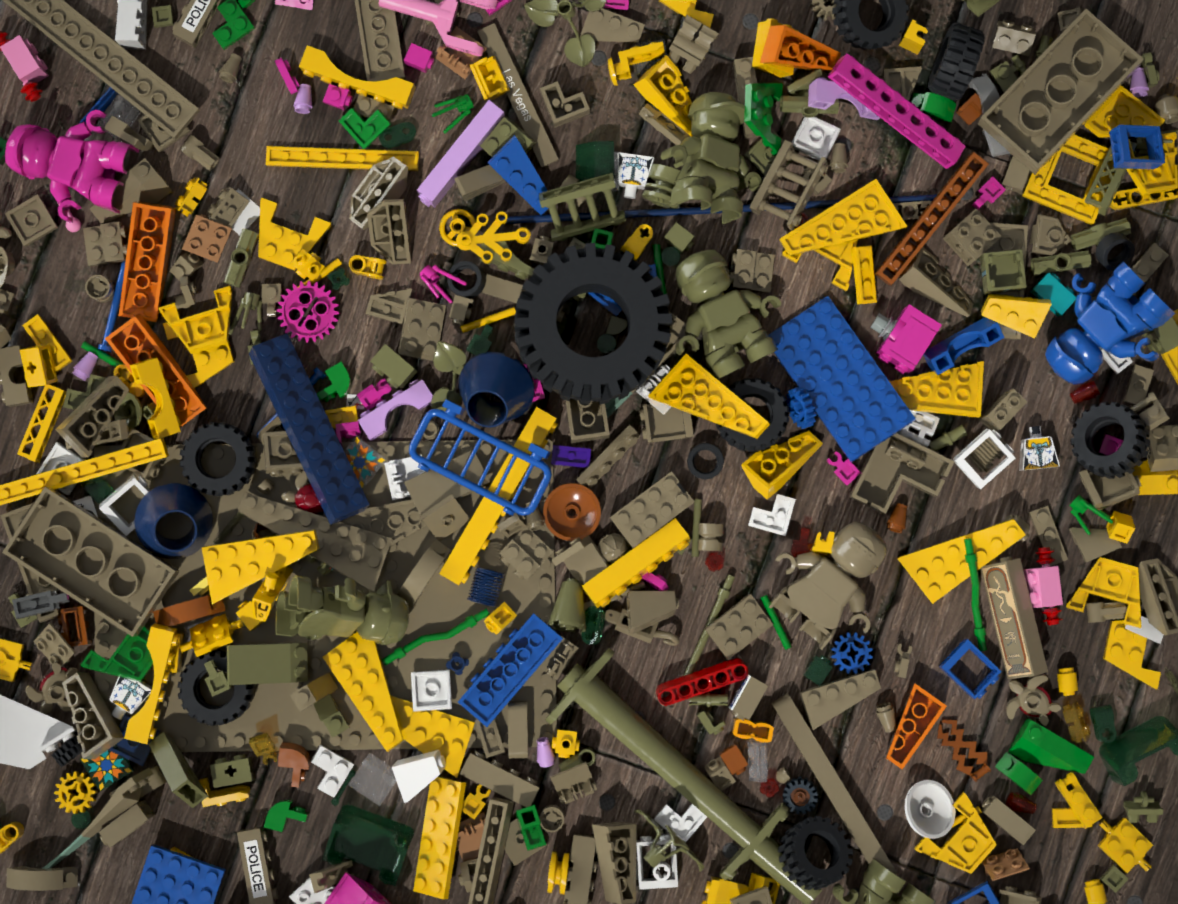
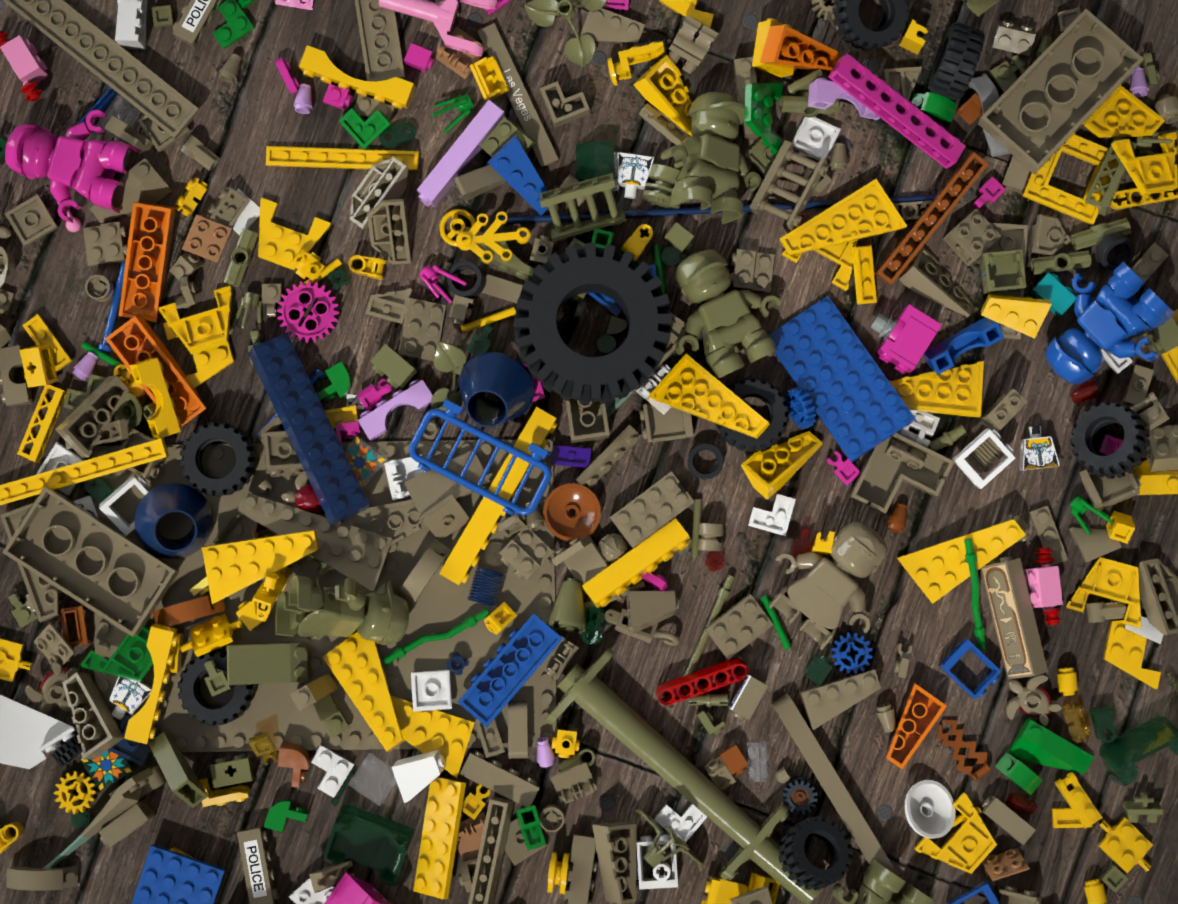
(38, 603): dark grey hinge -> none
(757, 730): light orange brick -> none
(769, 792): clear red plate -> none
(1121, 150): blue window -> none

